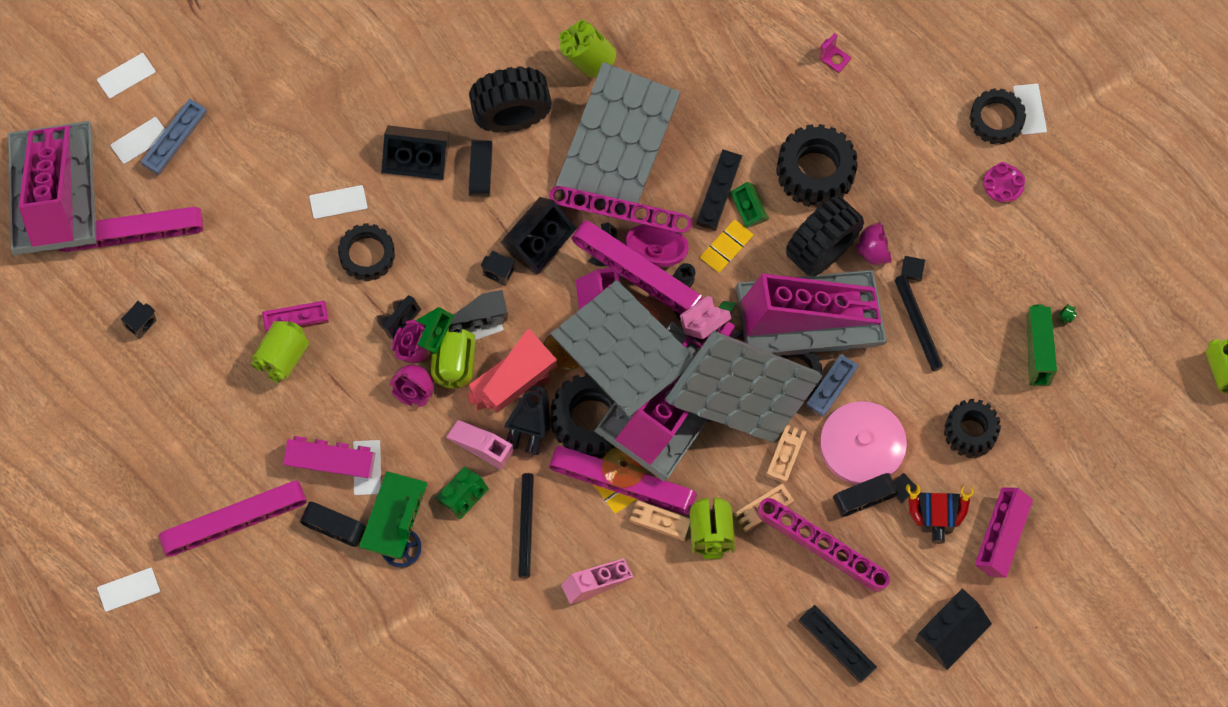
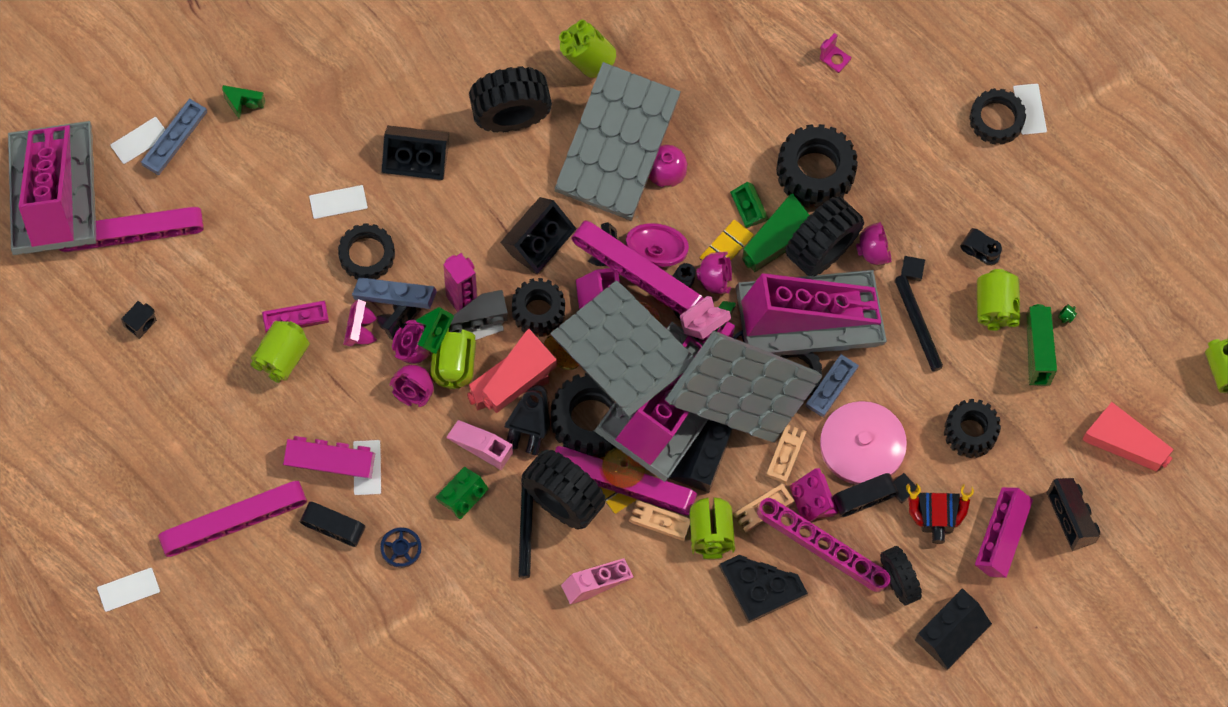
(126, 75): white sticker -> none
(238, 97): none -> green slope
(355, 332): none -> dark pink tile
(393, 515): green bracket -> none
(394, 293): none -> sand blue plate
(459, 281): none -> dark pink brick
(480, 168): black beam -> none
(498, 267): black brick -> none
(538, 291): none -> black tyre
(563, 489): none -> black tyre
(611, 205): dark pink beam -> none
(669, 166): none -> dark pink cylinder
(703, 457): none -> black slope
(715, 272): none -> dark pink cylinder
(719, 190): black plate -> none
(761, 586): none -> black plate
(775, 234): none -> green slope
(813, 496): none -> dark pink bracket
(837, 644): black plate -> none
(902, 576): none -> black tyre
(981, 246): none -> black piece
(998, 299): none -> lime cylinder
(1004, 183): dark pink dish -> none
(1073, 513): none -> black slope
(1129, 439): none -> coral slope

